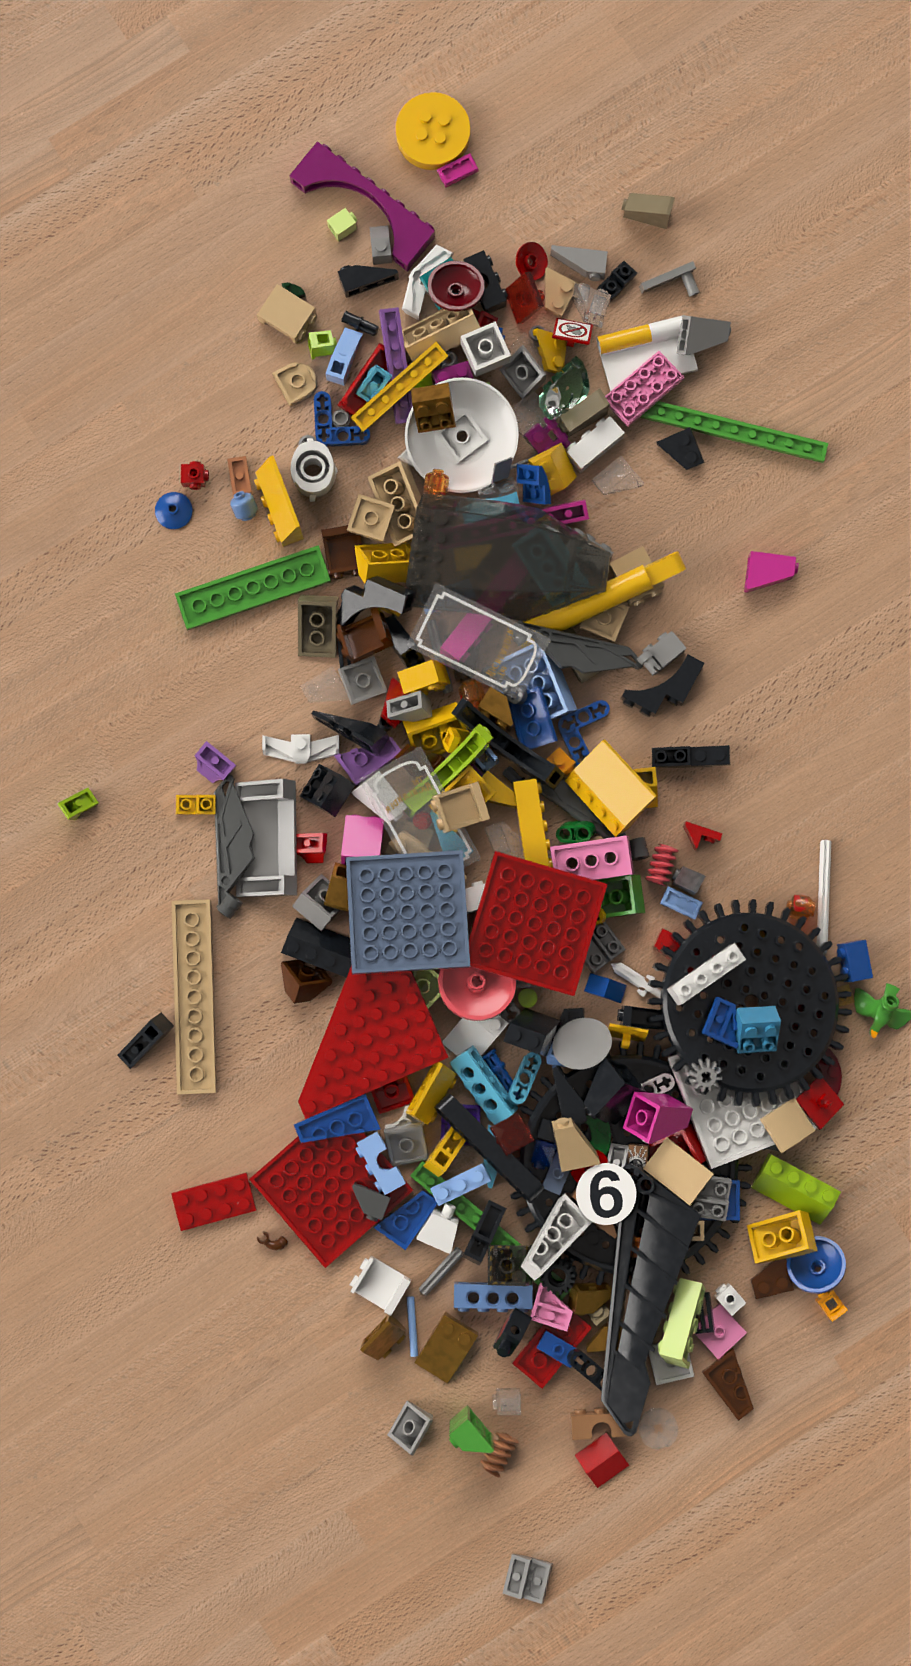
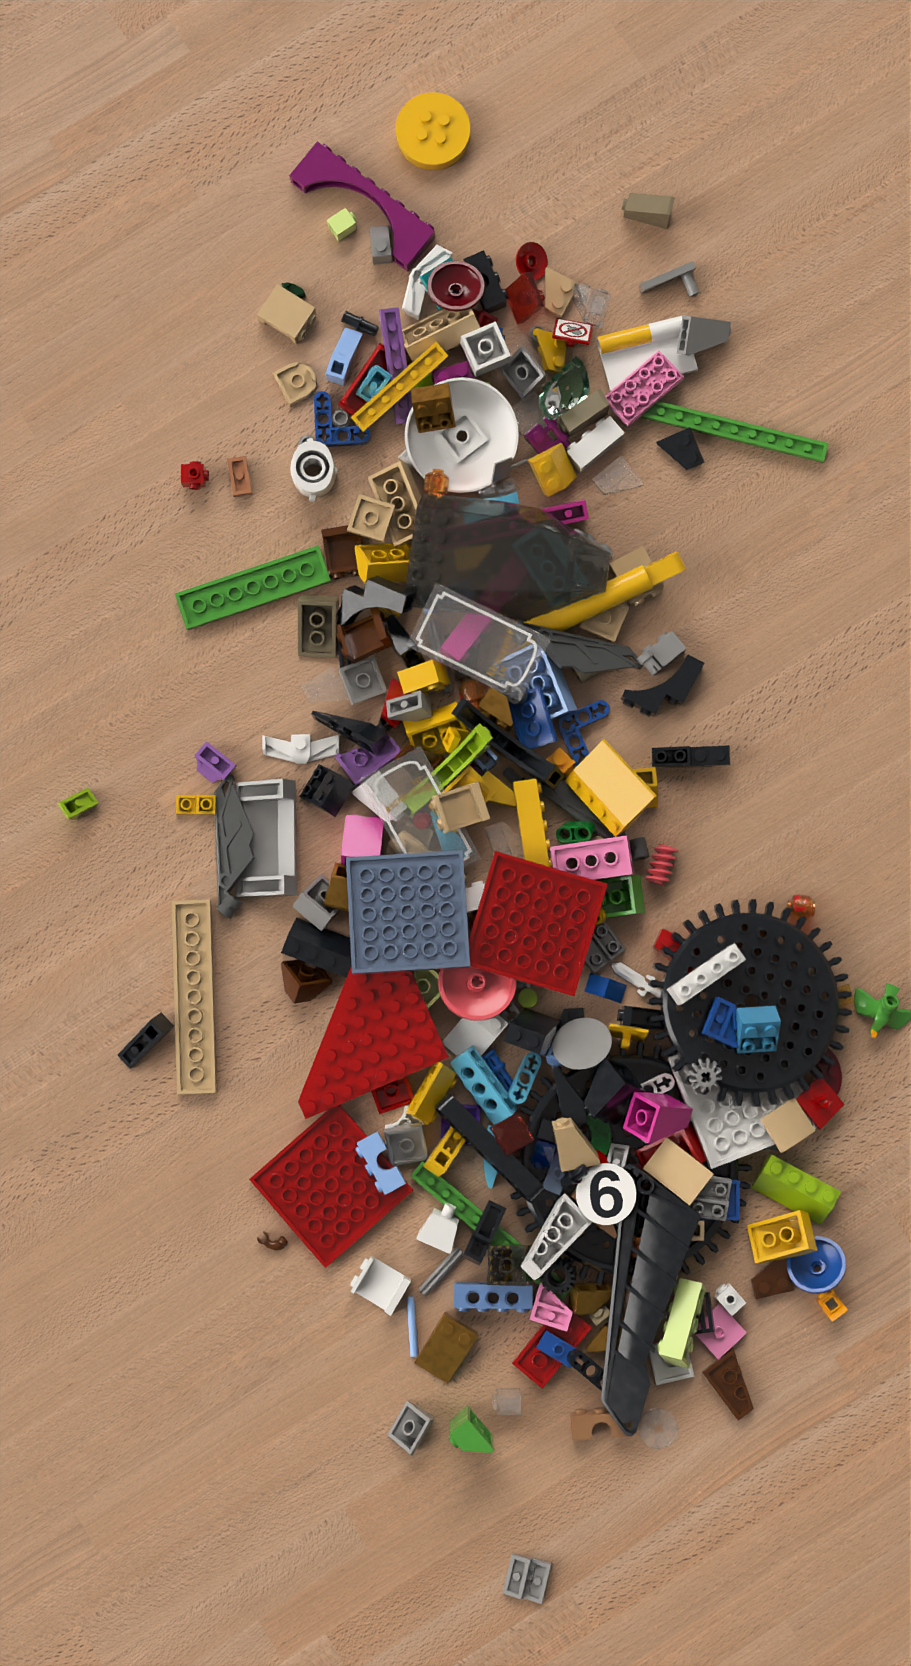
(180, 516): blue dish -> none
(213, 1201): red plate -> none
(243, 506): medium blue head -> none
(278, 502): yellow slope -> none
(311, 846): red slope -> none
(321, 343): lime brick -> none
(345, 1119): blue wing -> none
(363, 278): black slope -> none
(371, 1201): dark grey slope -> none
(383, 1337): pearl gold slope -> none
(408, 1219): blue wing -> none
(451, 355): light grey plate -> none
(457, 170): dark pink plate -> none
(460, 1184): light blue plate -> none
(497, 1457): nougat piece -> none
(507, 1341): black torso -> none
(535, 484): blue slope -> none
(574, 1176): none -> black axle
(584, 261): light grey slope -> none
(601, 1460): red slope -> none
(618, 280): black slope -> none
(638, 1154): tile -> none
(681, 903): light blue plate -> none
(688, 880): flat silver slope -> none
(695, 833): red slope -> none
(768, 569): dark pink slope -> none
(824, 892): white axle -> none
(855, 960): blue brick -> none

